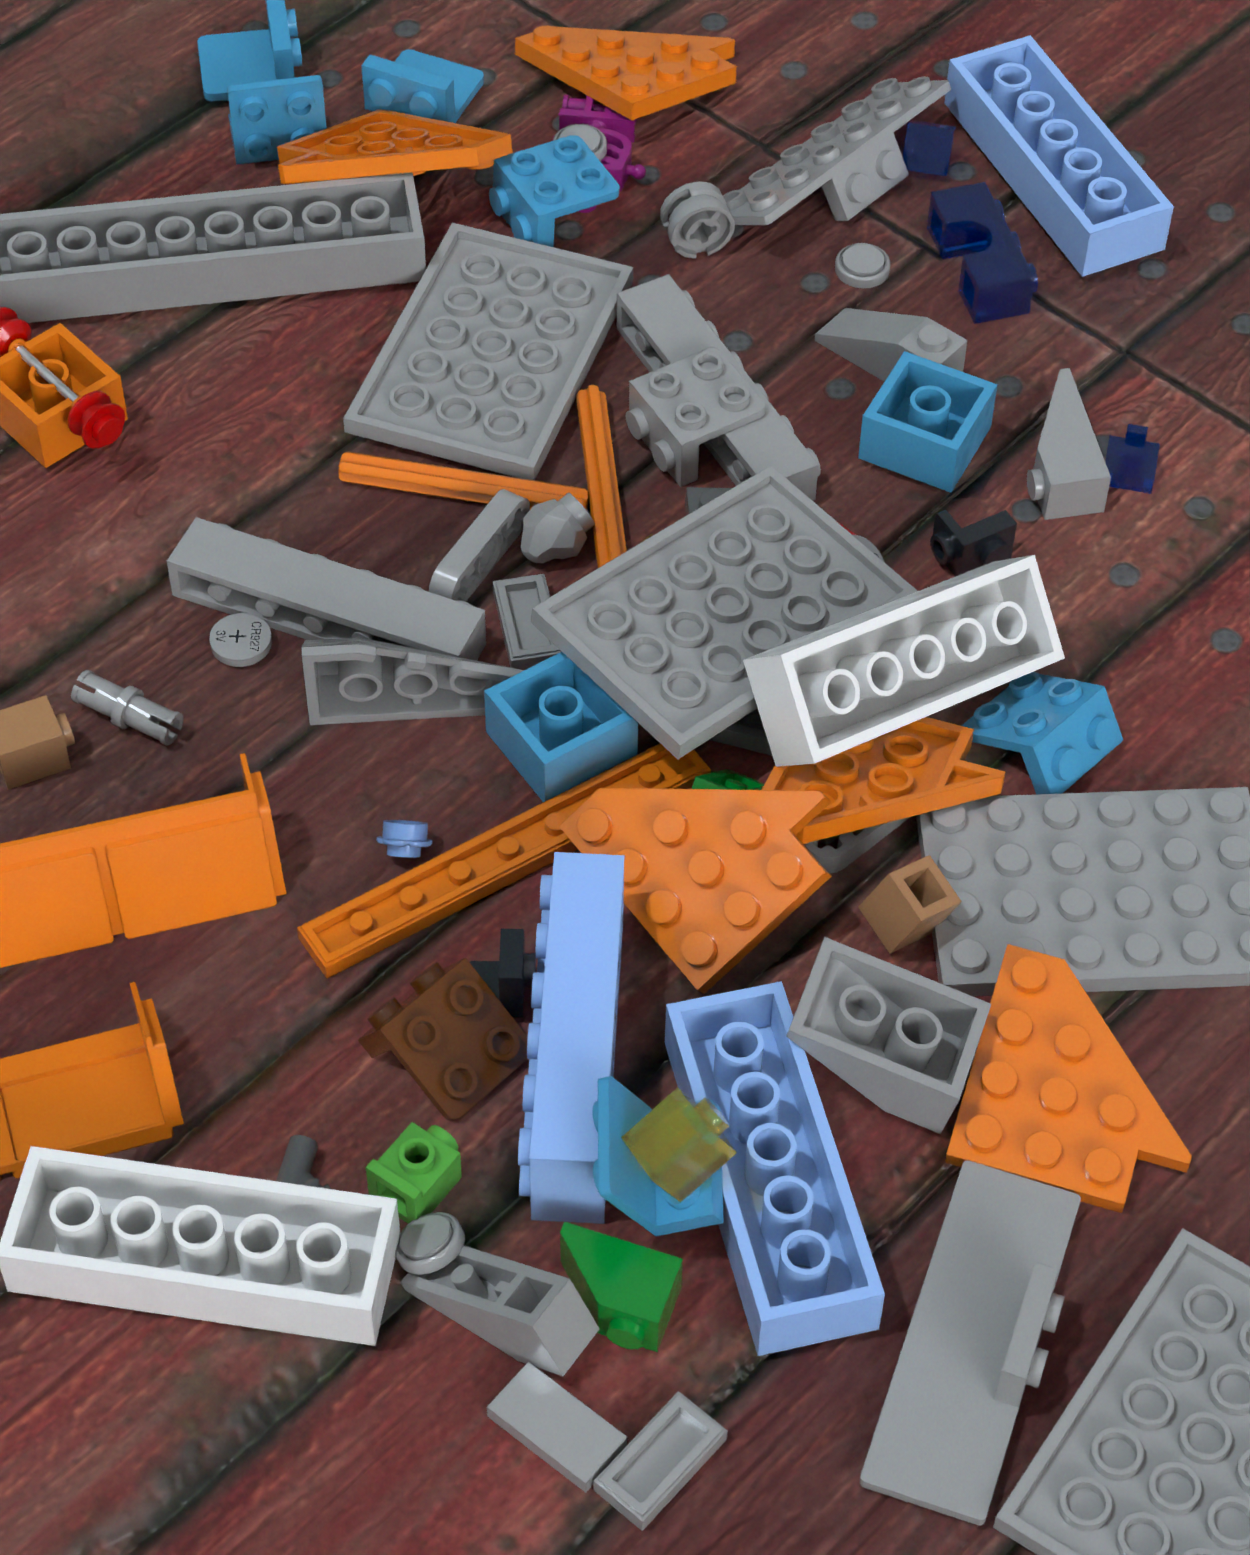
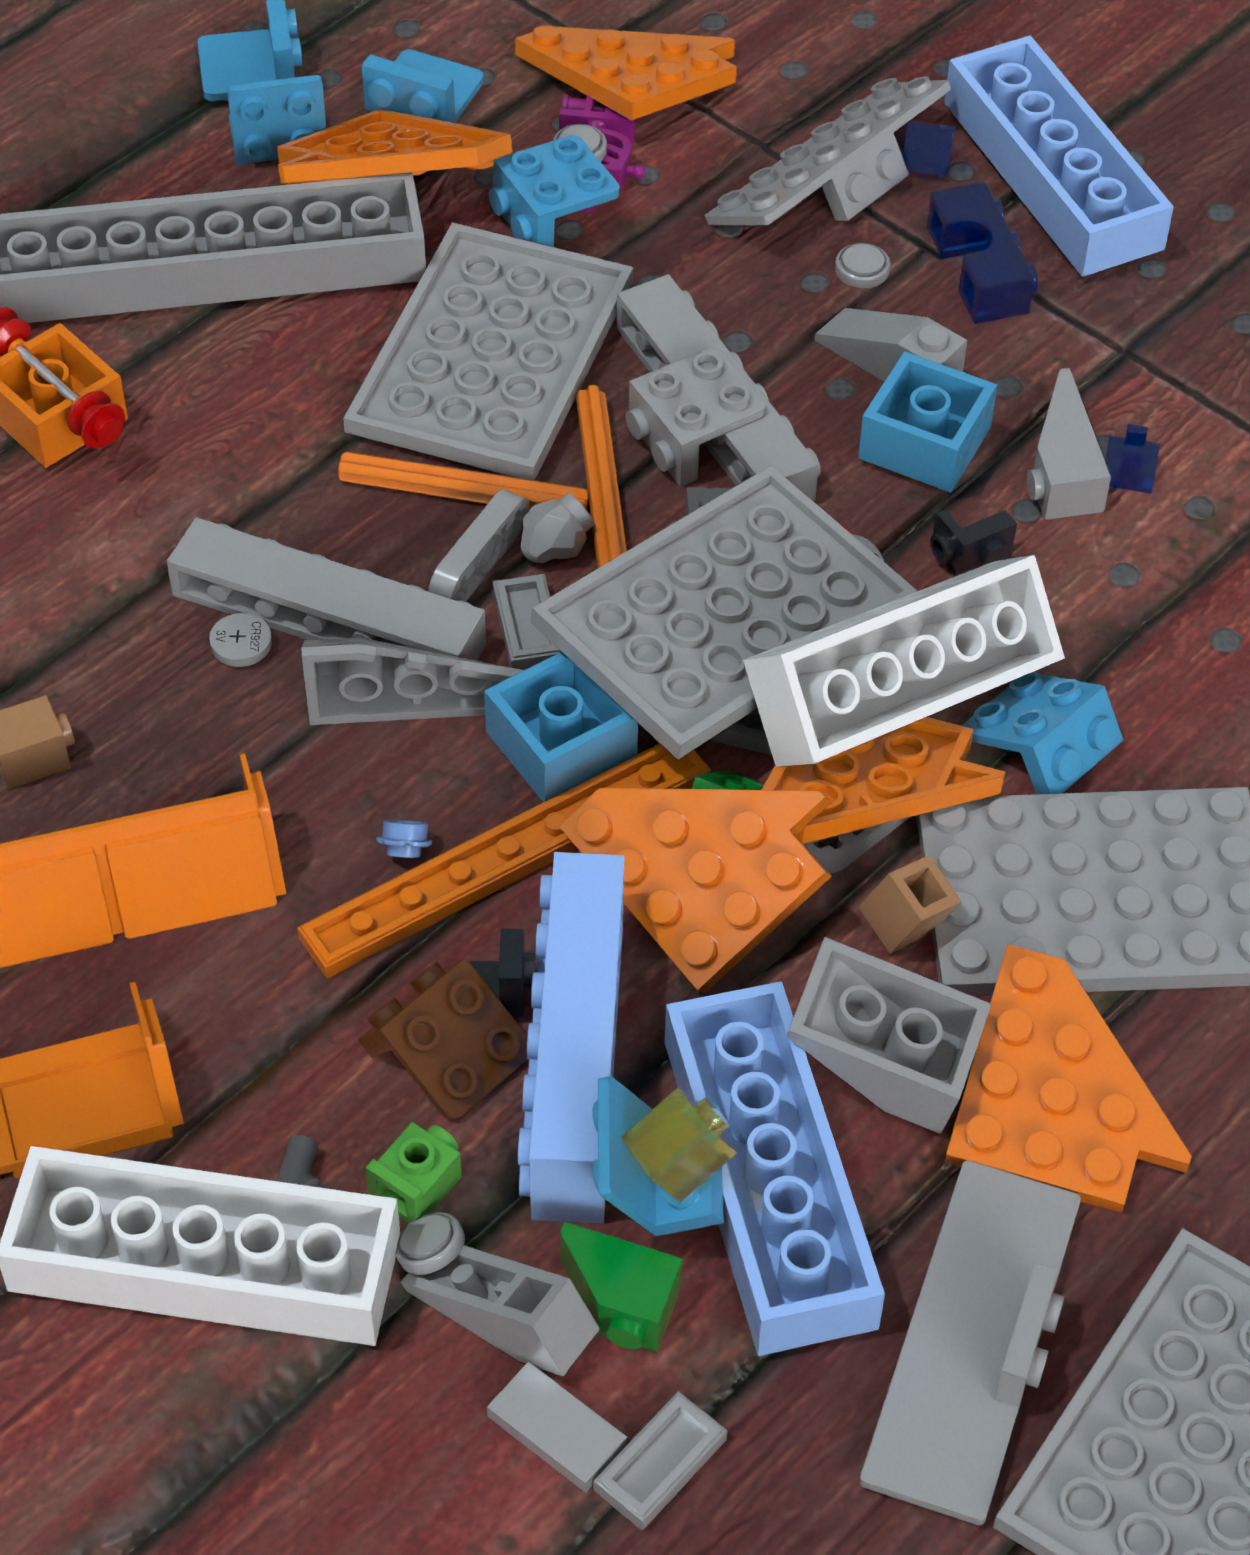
(127, 707): light grey pin -> none
(697, 220): light grey wheel -> none

